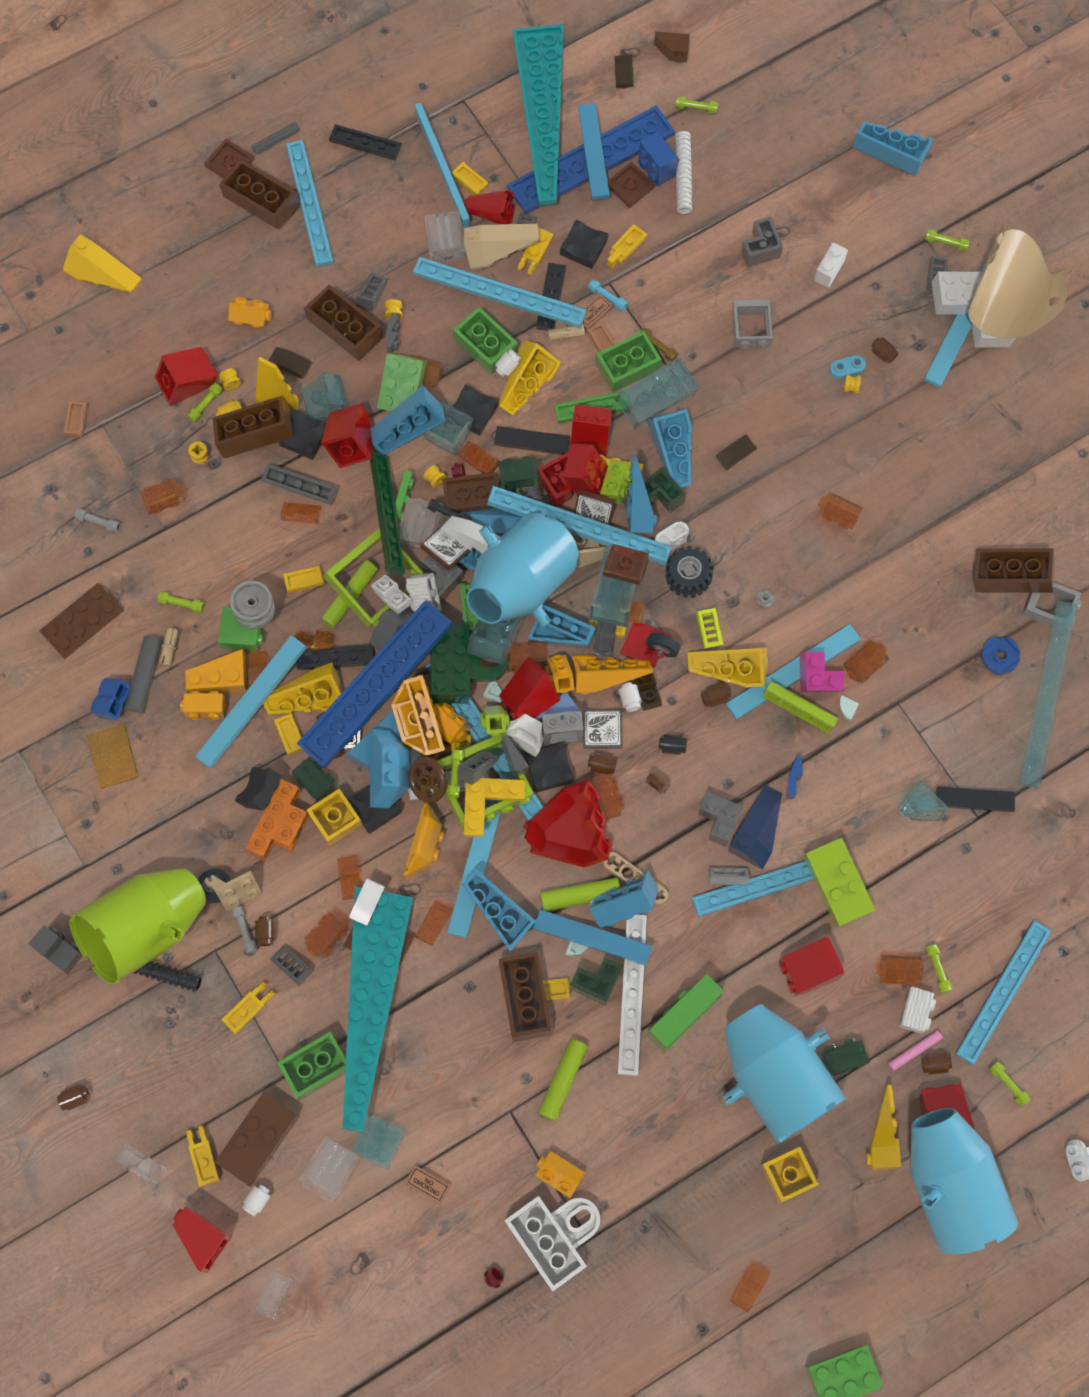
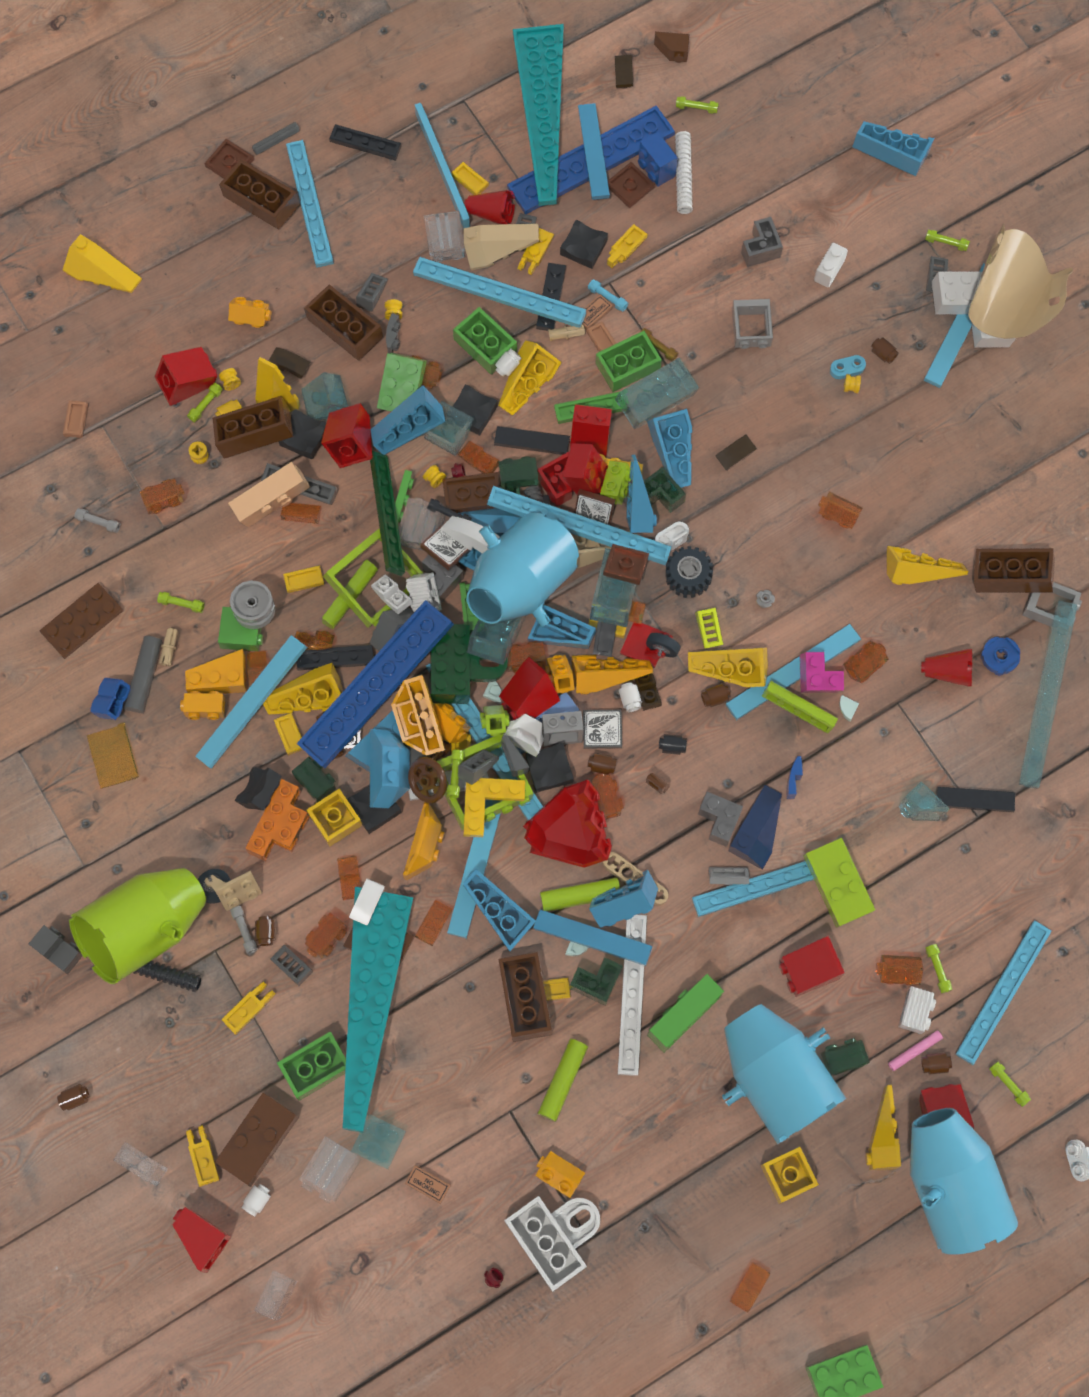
(269, 495): none -> light nougat brick
(912, 569): none -> yellow wedge
(950, 667): none -> red cone

